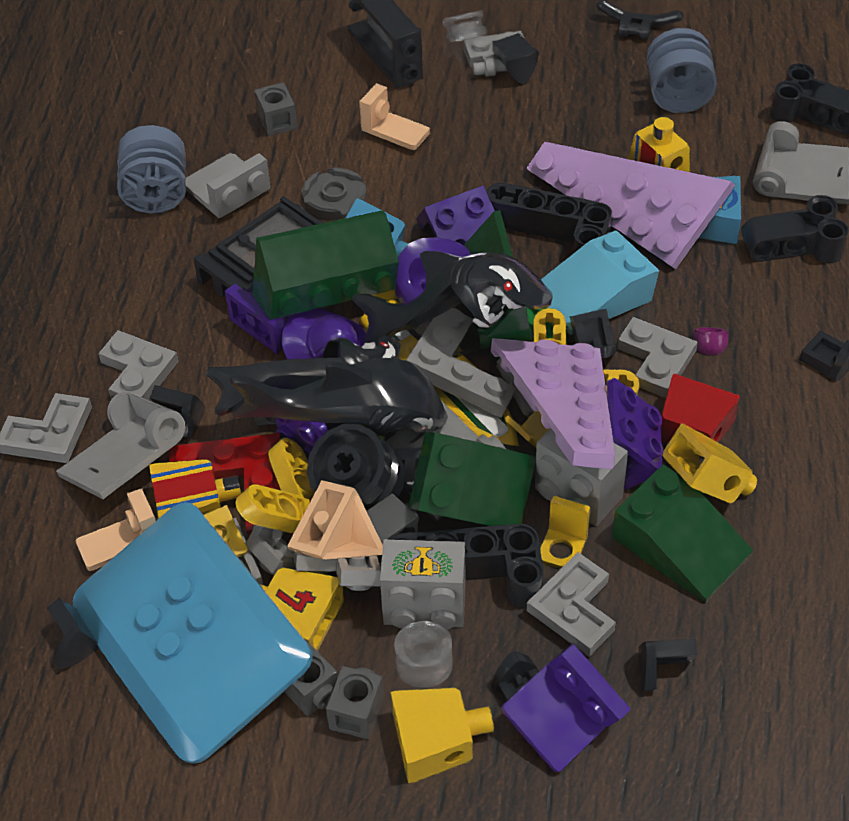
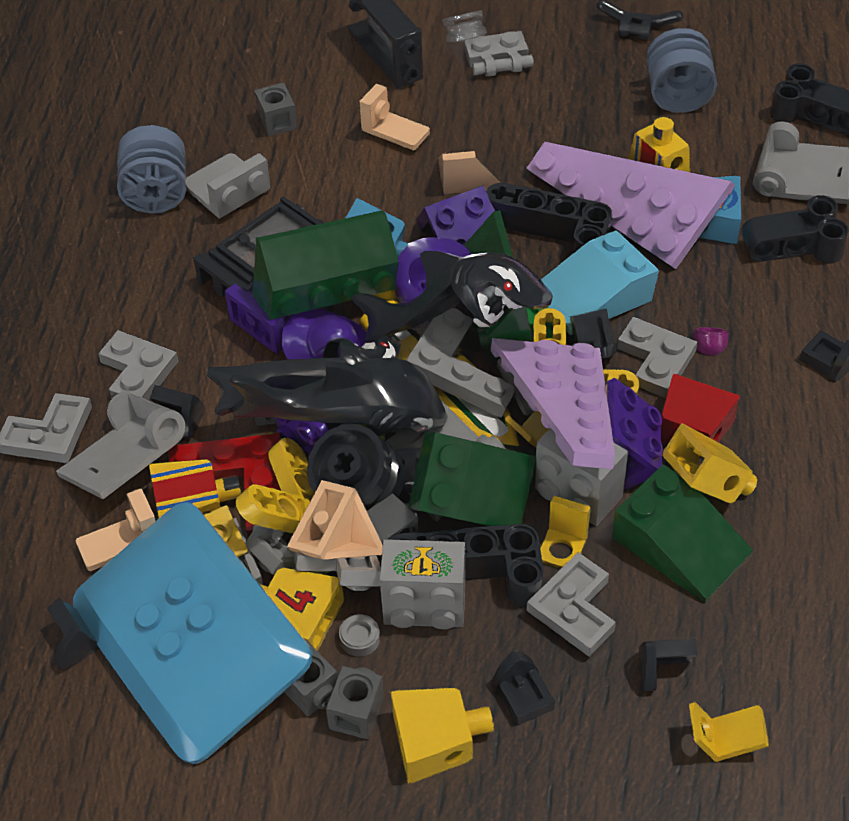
(333, 193): dark grey tile -> none
(359, 635): none -> light grey tile
(423, 654): clear wheel -> none
(463, 172): none -> light nougat slope
(517, 56): black tile -> none
(564, 708): dark purple bracket -> none
(730, 733): none -> yellow bracket

